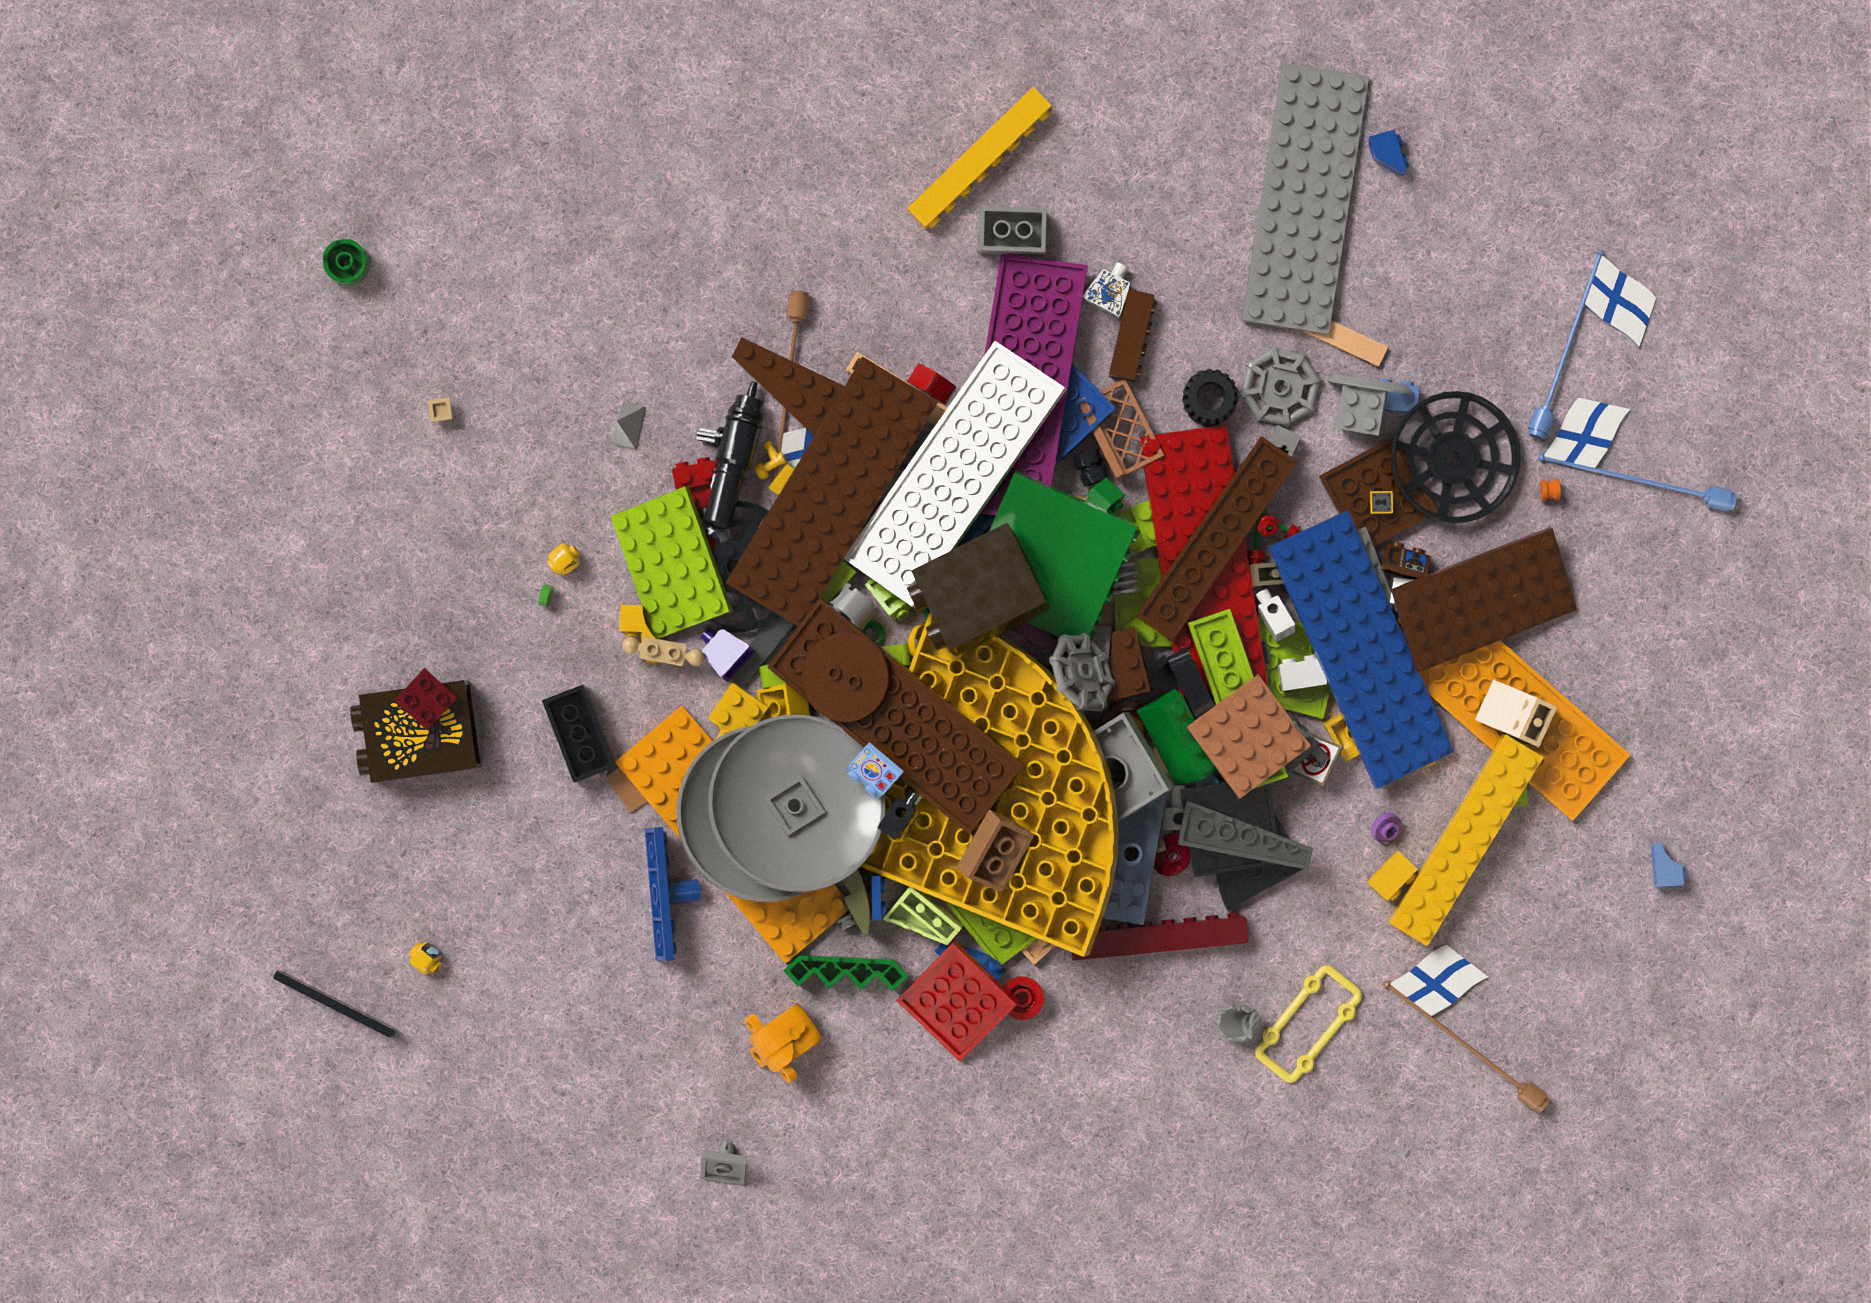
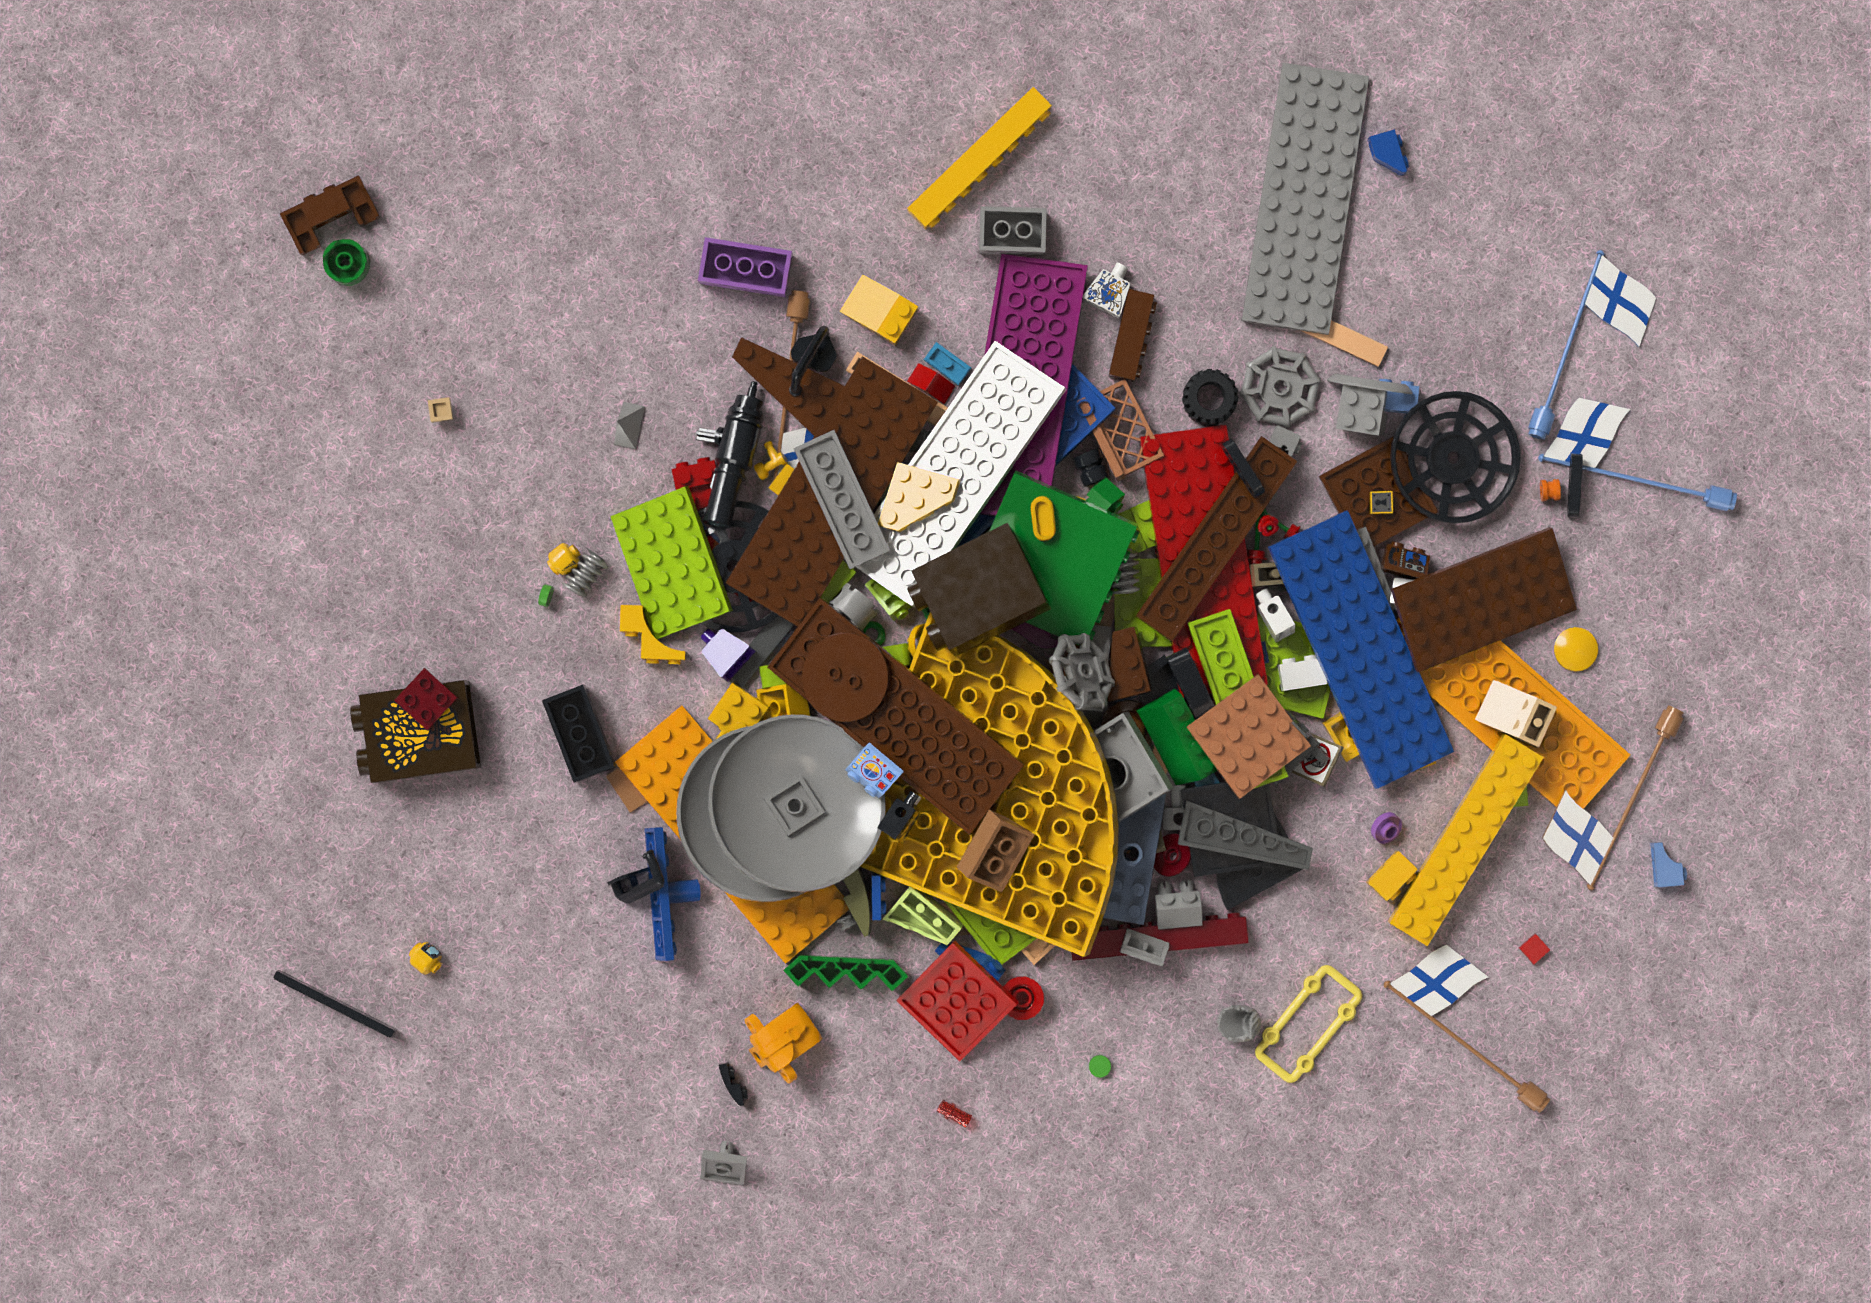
(325, 208): none -> reddish brown bracket
(585, 573): none -> light grey piece
(638, 890): none -> black piece
(663, 651): tan plate -> none
(736, 1090): none -> black slope
(745, 267): none -> medium lavender brick
(812, 352): none -> black piece
(841, 499): none -> light grey plate
(879, 309): none -> yellow slope
(914, 496): none -> plate
(947, 364): none -> dark azure plate
(954, 1113): none -> clear red pin
(1043, 518): none -> yellow tile
(1099, 1066): none -> bright green tile
(1144, 947): none -> light grey hinge
(1178, 909): none -> light grey brick
(1243, 468): none -> black beam
(1534, 948): none -> red tile
(1574, 485): none -> black beam
(1576, 649): none -> yellow dish
(1580, 836): none -> flag

